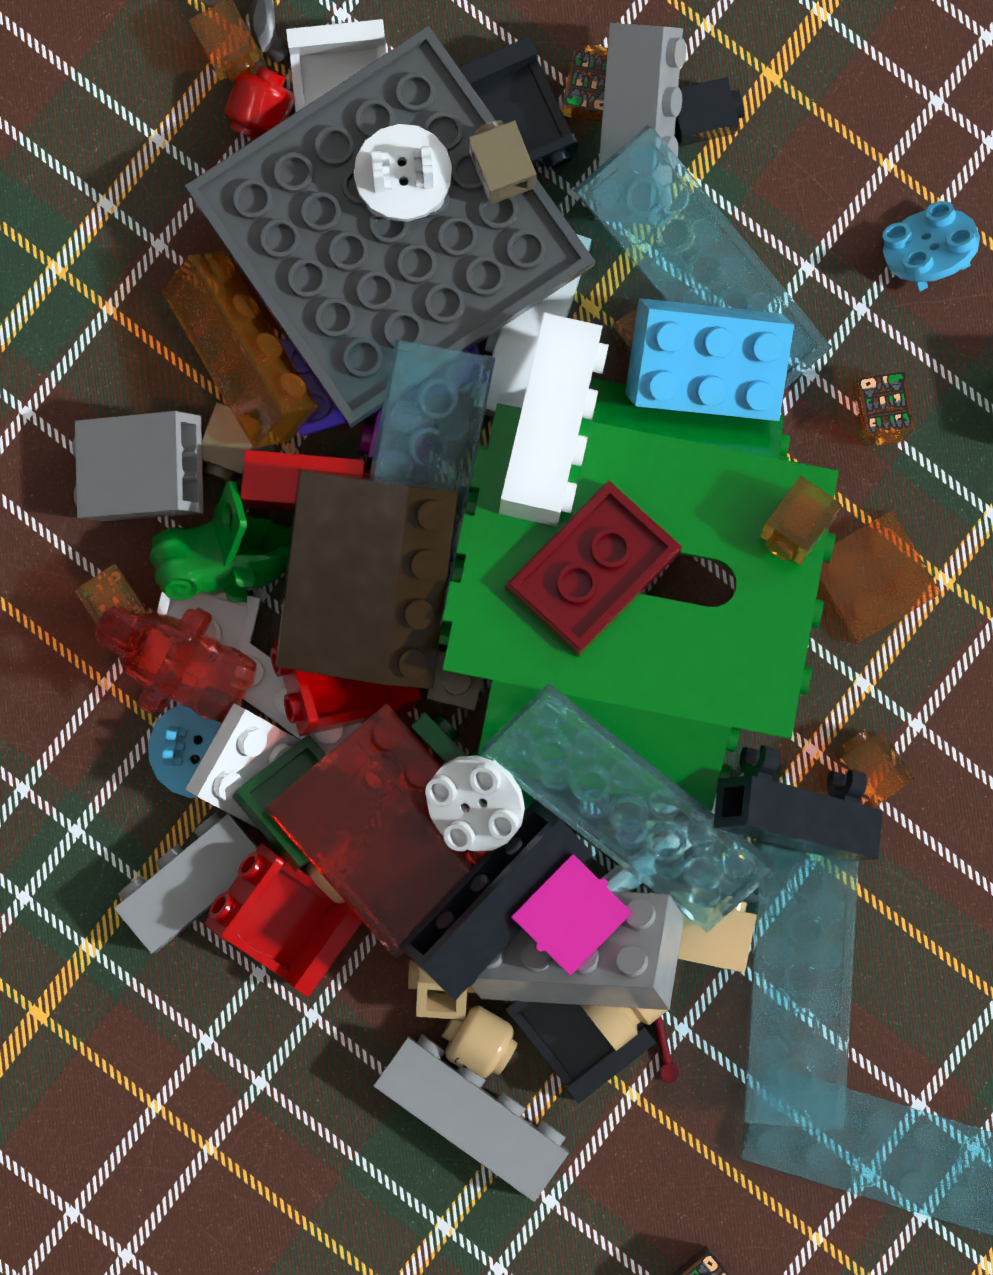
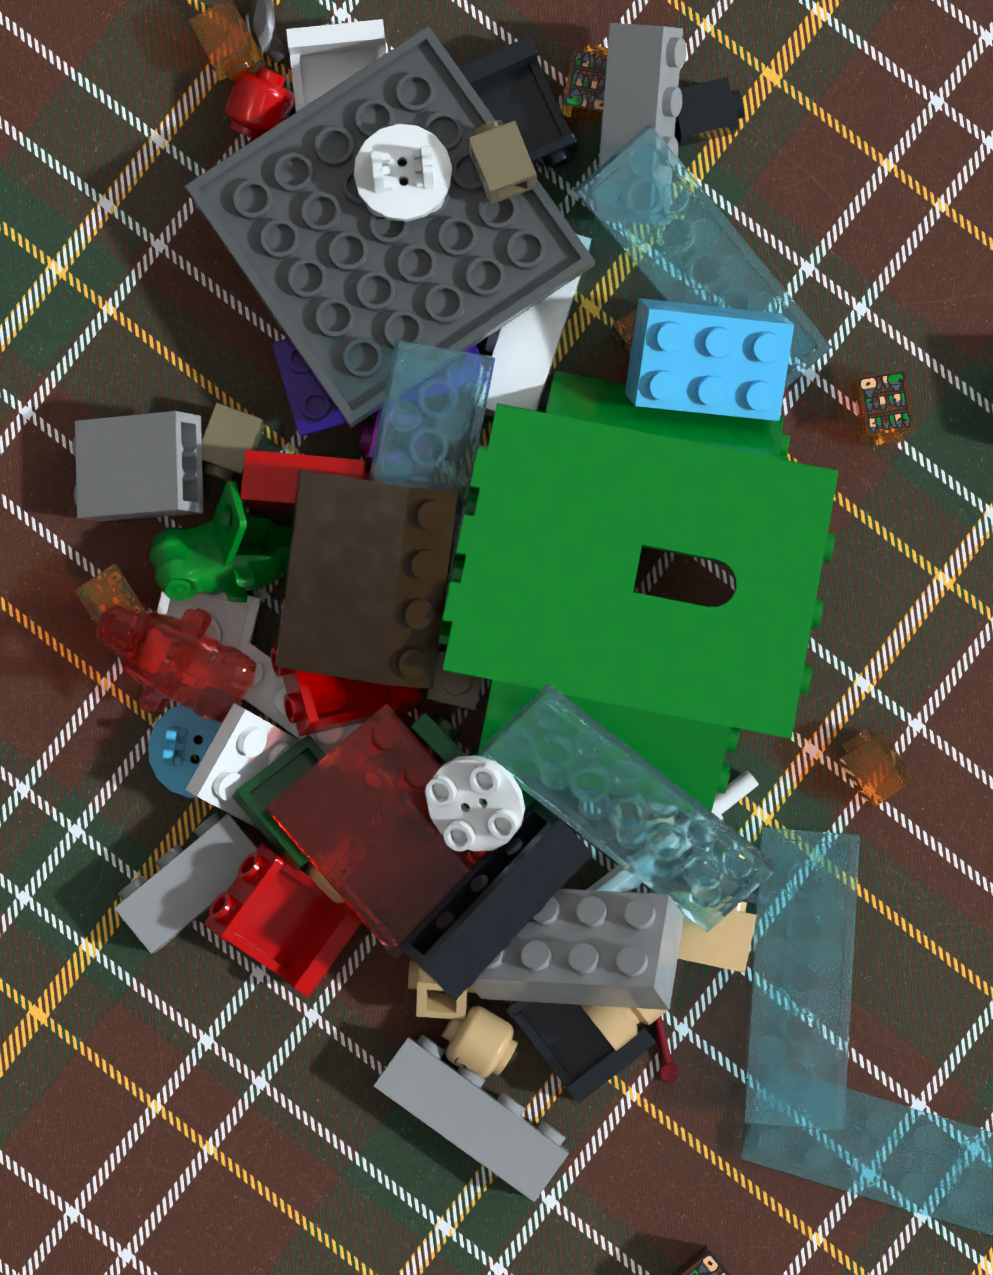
(239, 349): clear orange brick -> none
(551, 420): white brick -> none
(571, 915): dark pink piece -> none
(593, 568): dark red tile -> none
(798, 817): black brick -> none
(799, 521): clear orange brick -> none
(876, 577): clear orange plate -> none
(931, 244): medium azure plate -> none

